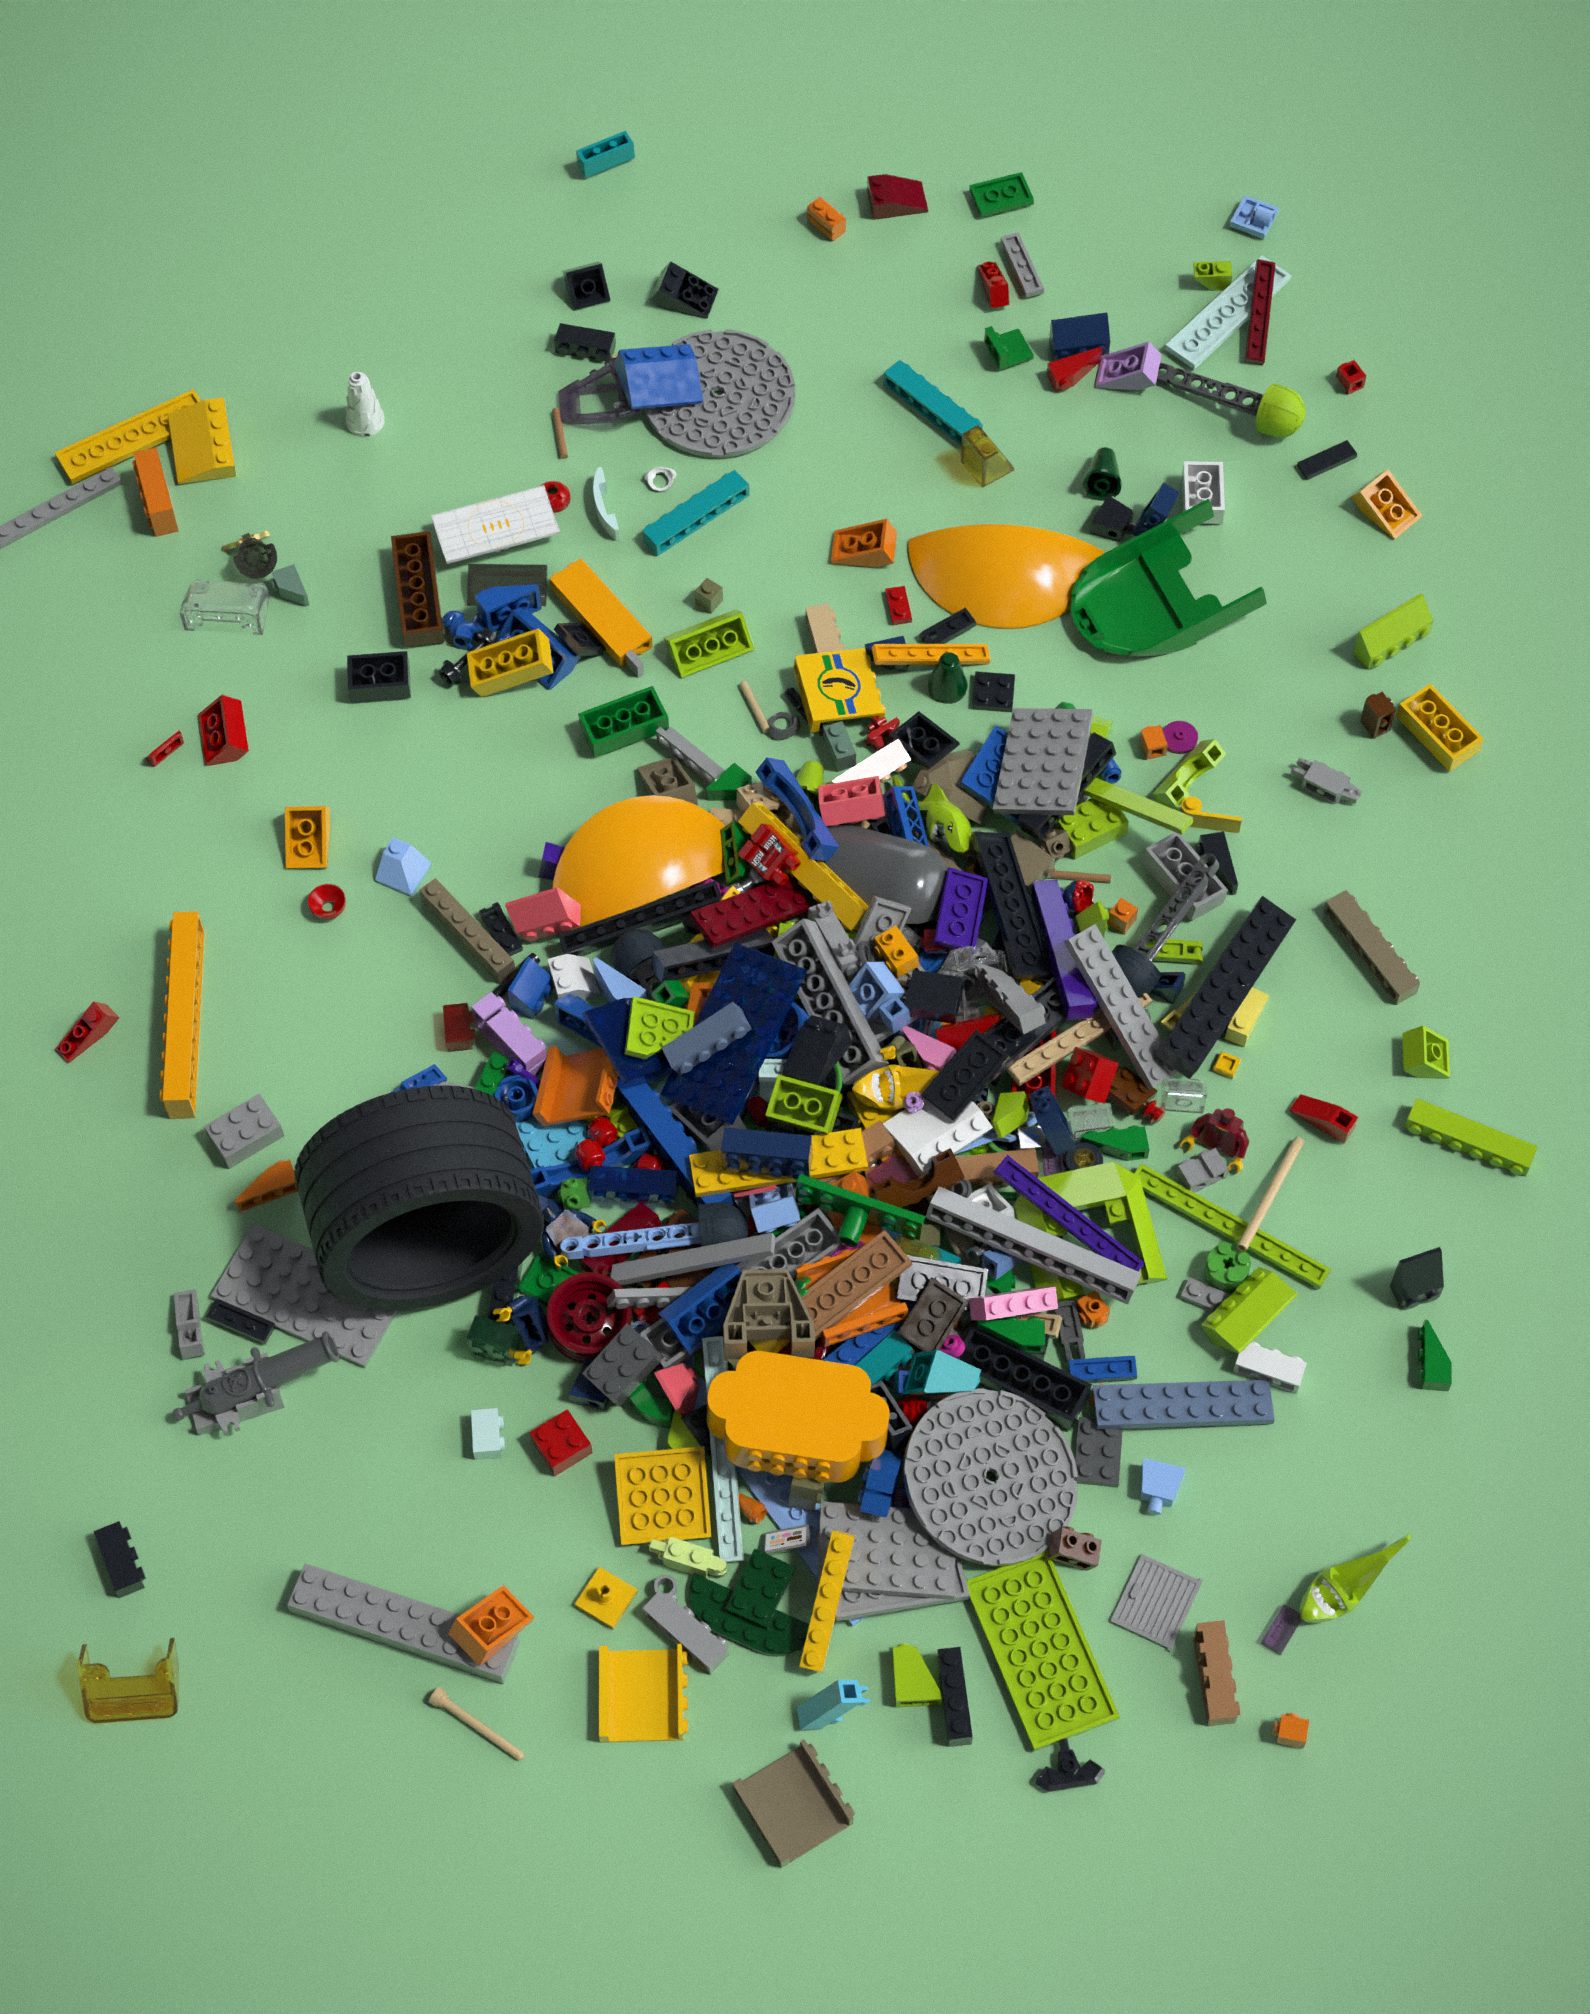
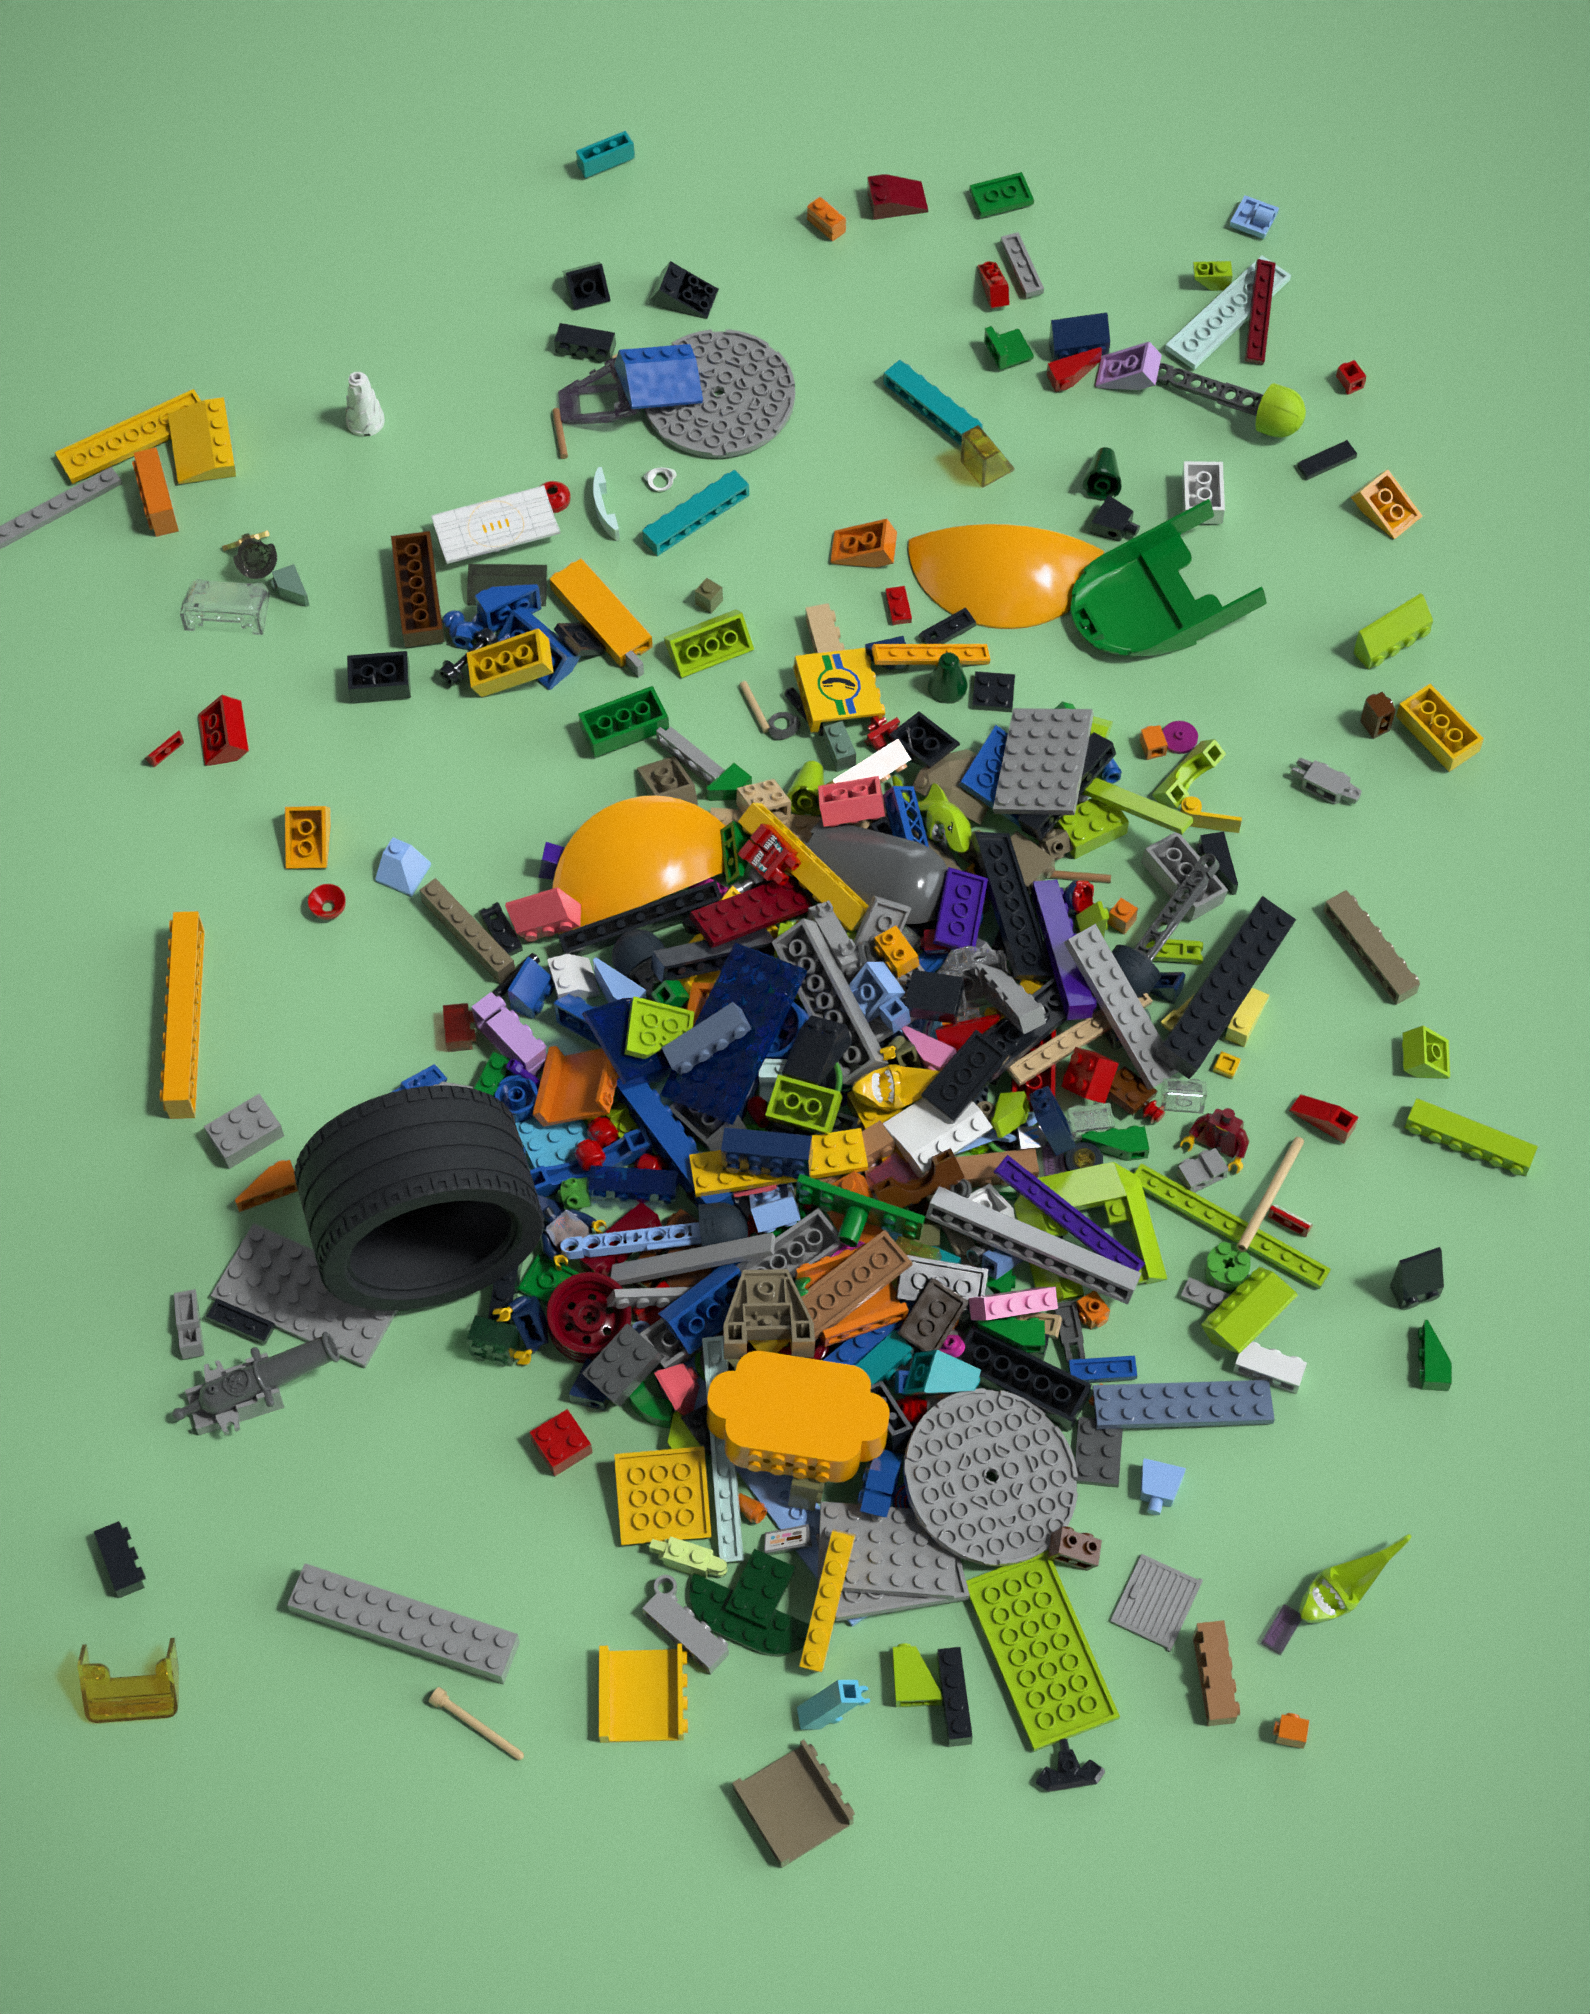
(87, 1030): red slope -> none
(486, 1433): light aqua brick -> none
(490, 1625): orange slope -> none
(606, 1598): yellow tile -> none
(817, 839): blue arch -> none
(917, 1106): lavender plate -> none
(1156, 509): dark blue window -> none
(1289, 1220): none -> red slope

